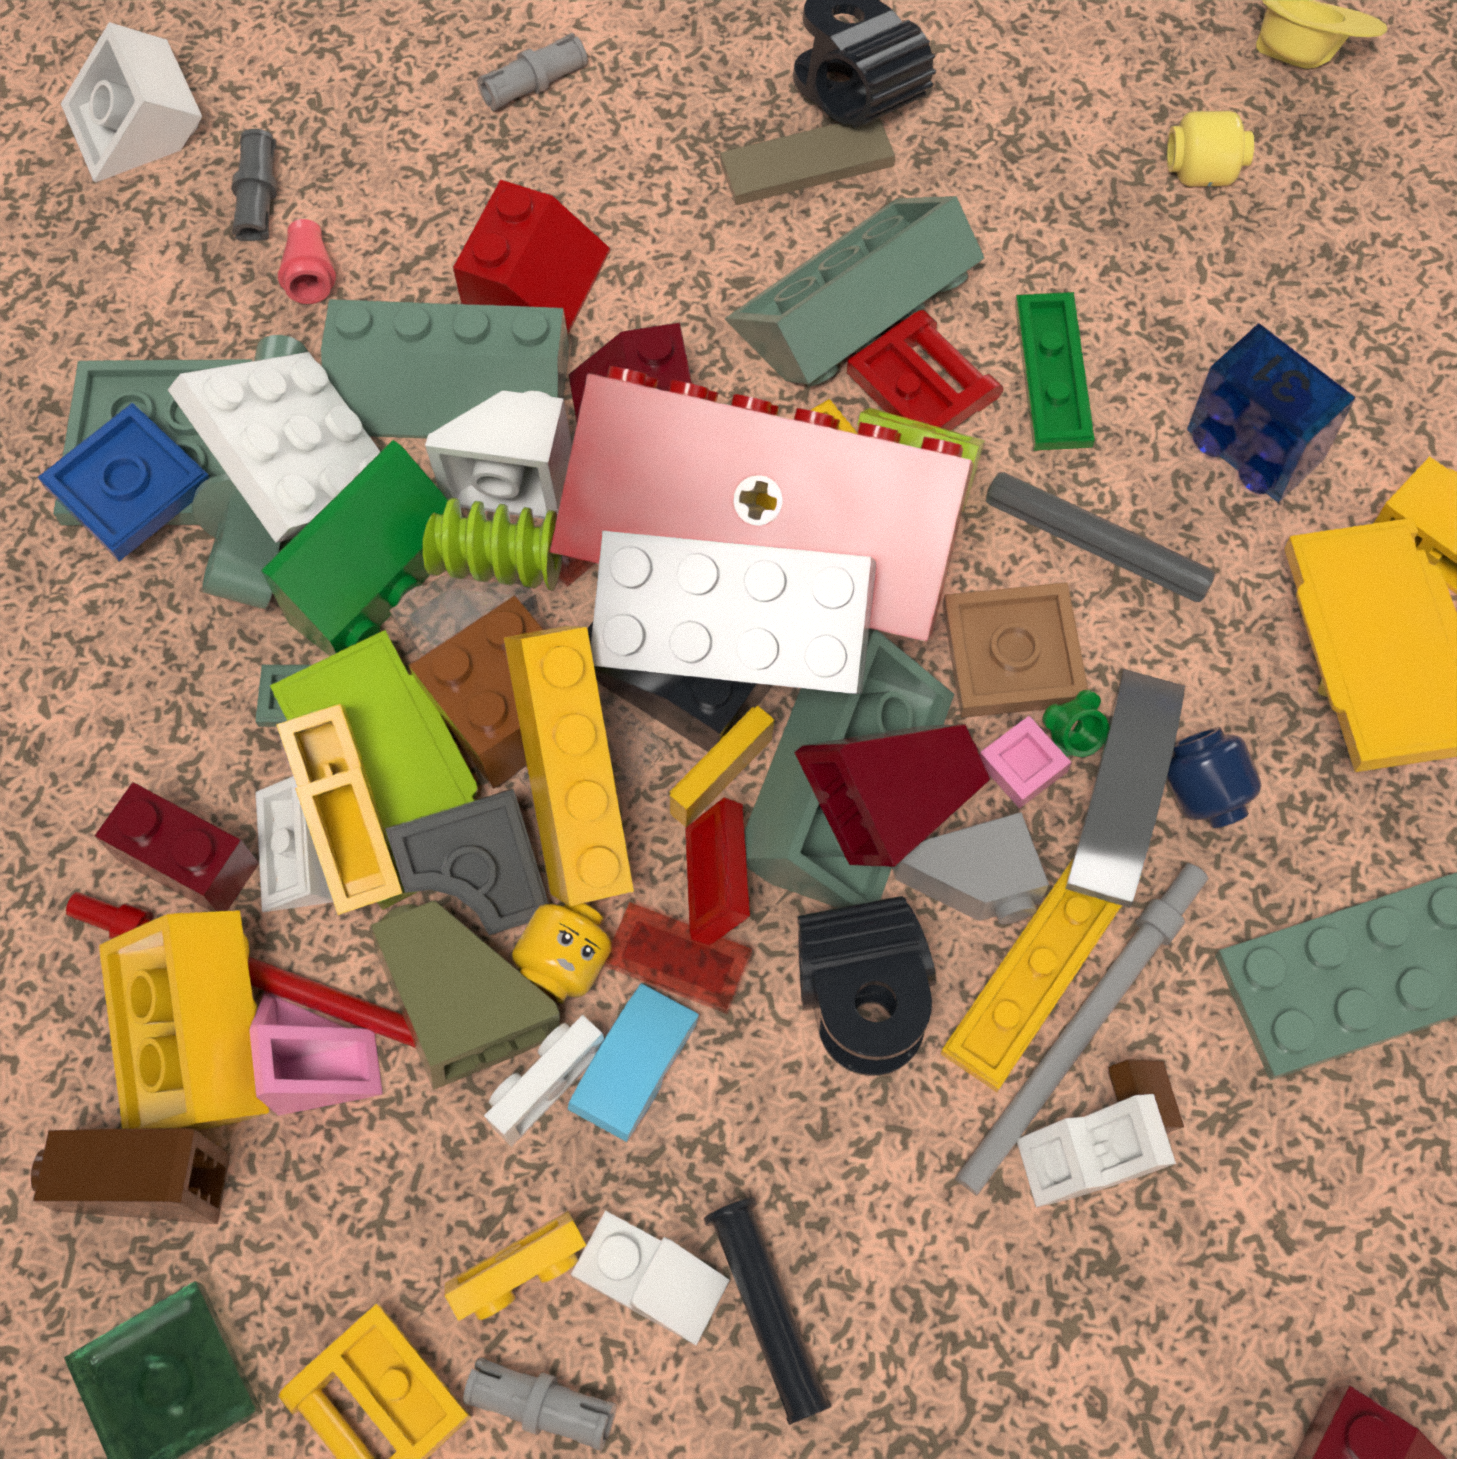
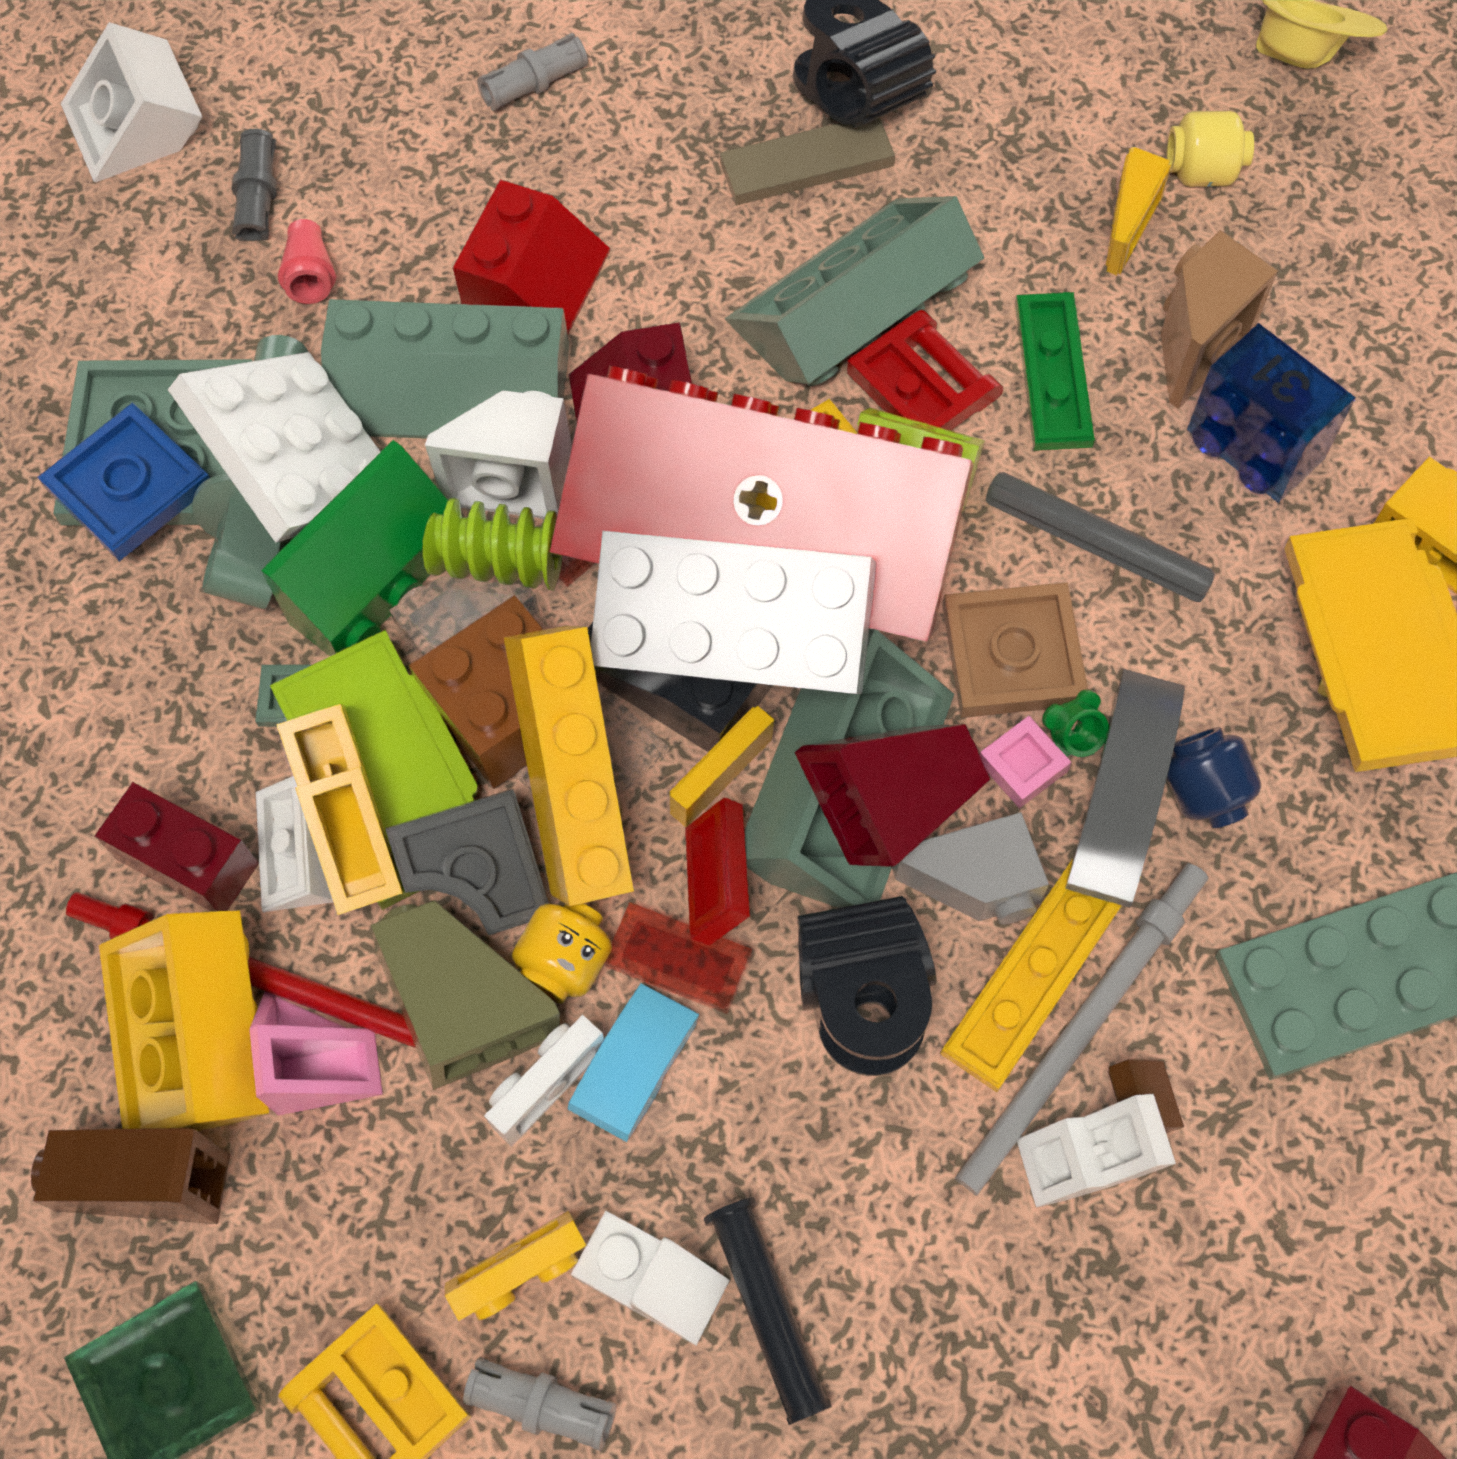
(1138, 197): none -> yellow slope
(1210, 310): none -> medium nougat slope

